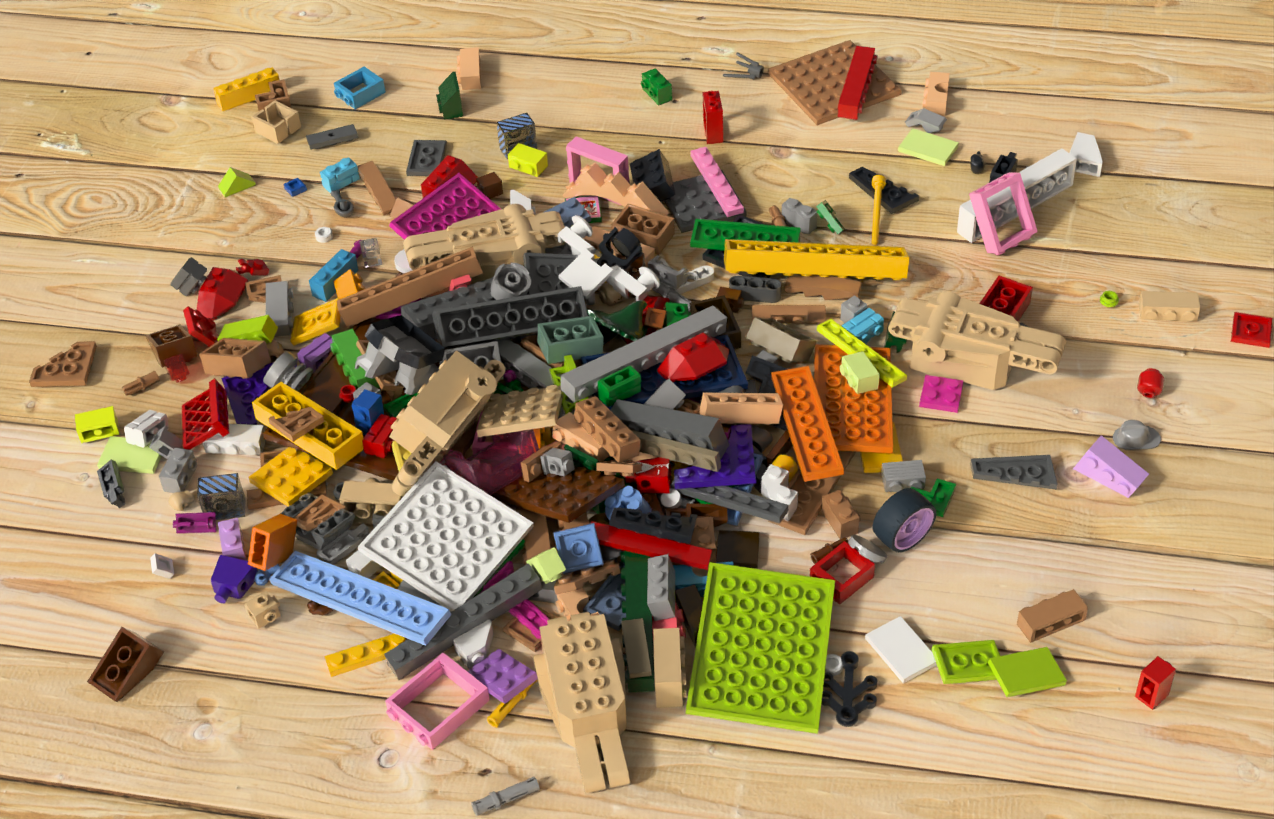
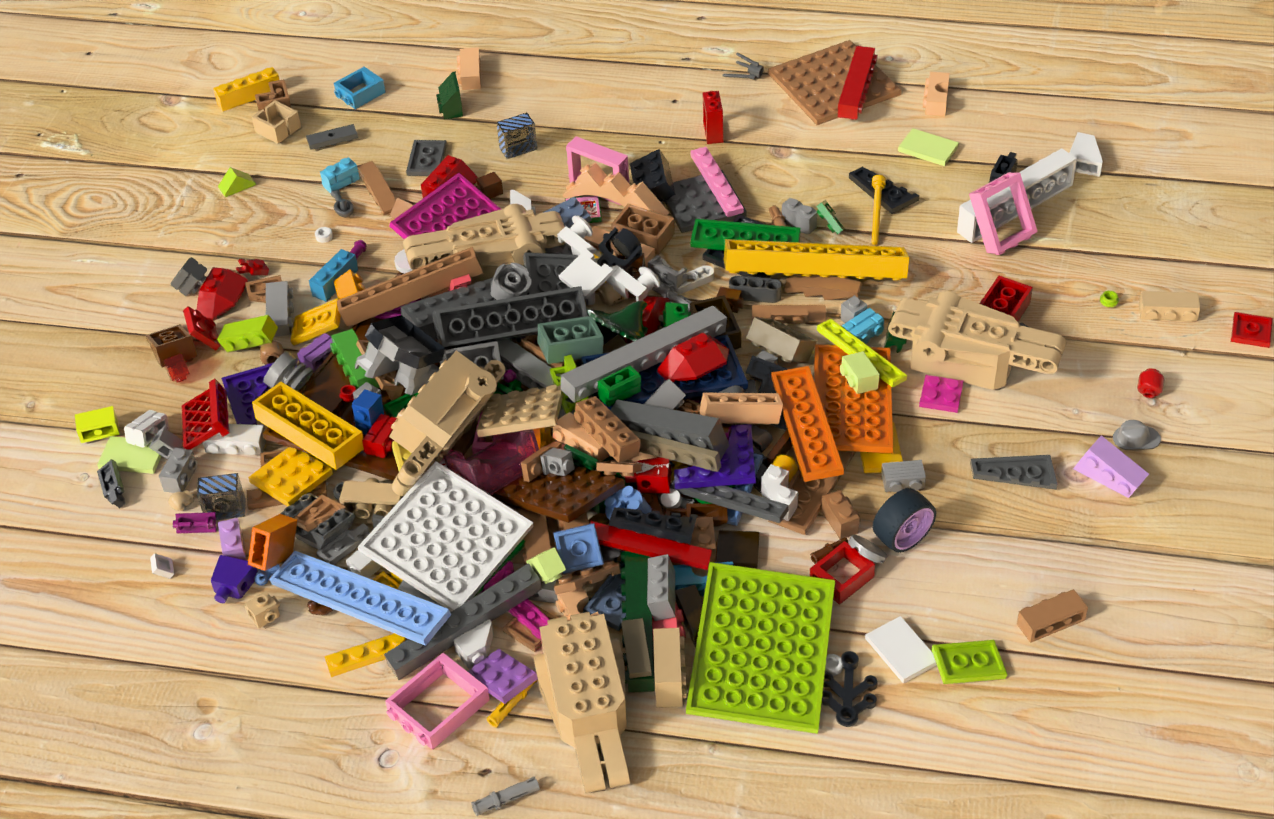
(66, 368): medium nougat plate -> none
(124, 664): reddish brown slope -> none
(140, 383): medium nougat axle -> none
(235, 357): medium nougat brick -> none
(295, 187): blue tile -> none
(297, 422): medium nougat wing -> none
(370, 252): clear brick -> none
(528, 160): neon yellow brick -> none
(655, 318): dark orange tile -> none
(656, 86): green brick -> none
(929, 120): light grey slope -> none
(940, 495): green plate -> none
(977, 163): black piece -> none
(1027, 671): lime tile -> none
(1155, 682): red brick -> none

